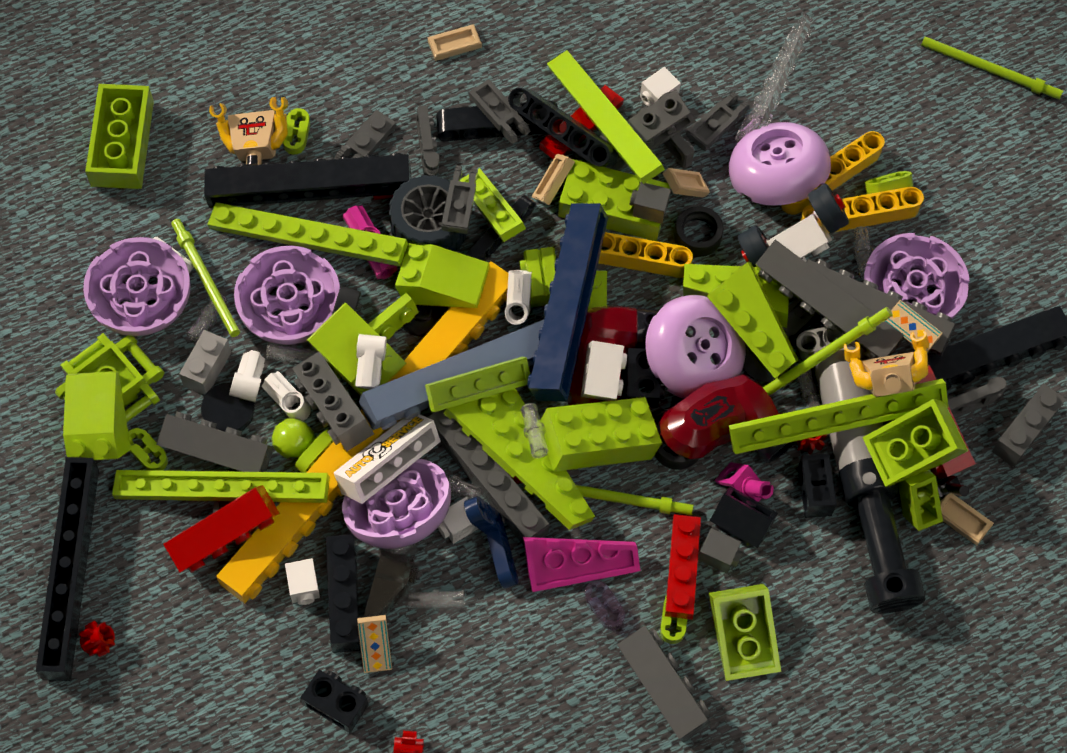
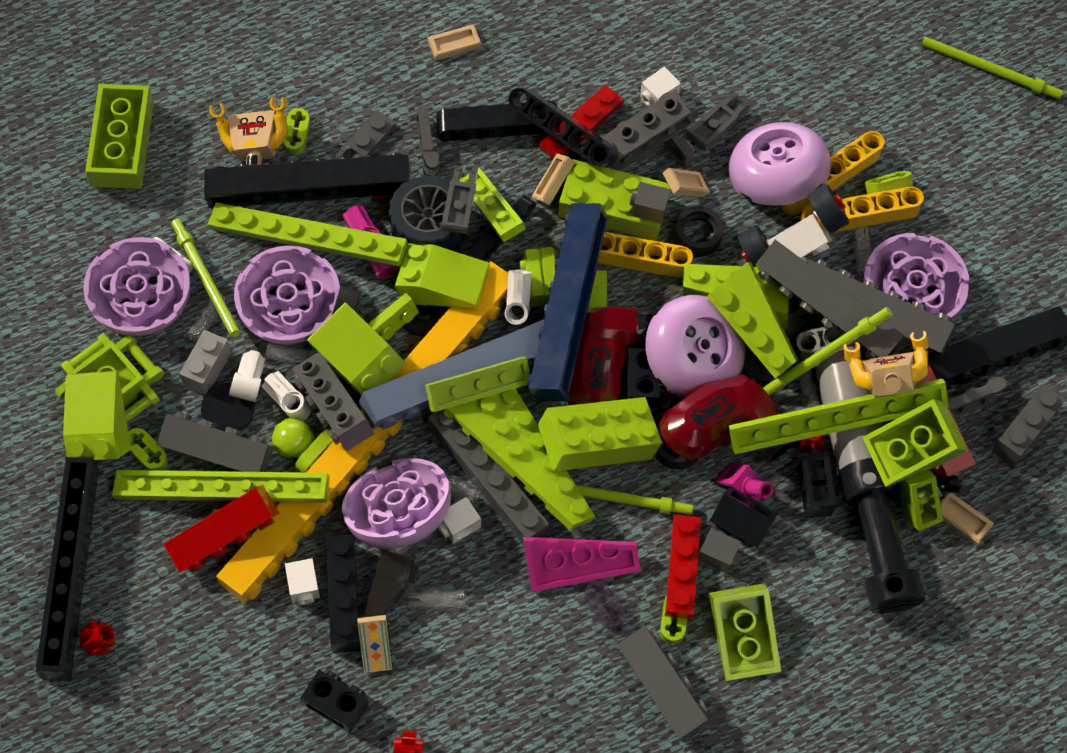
(370, 354): white piece -> none
(386, 457): white brick -> none
(491, 523): dark blue beam -> none
(497, 110): dark grey hinge -> none
(534, 430): clear pin -> none
(603, 371): white brick -> none
(606, 117): lime tile -> none
(777, 79): clear wing -> none
(908, 321): tan tile -> none

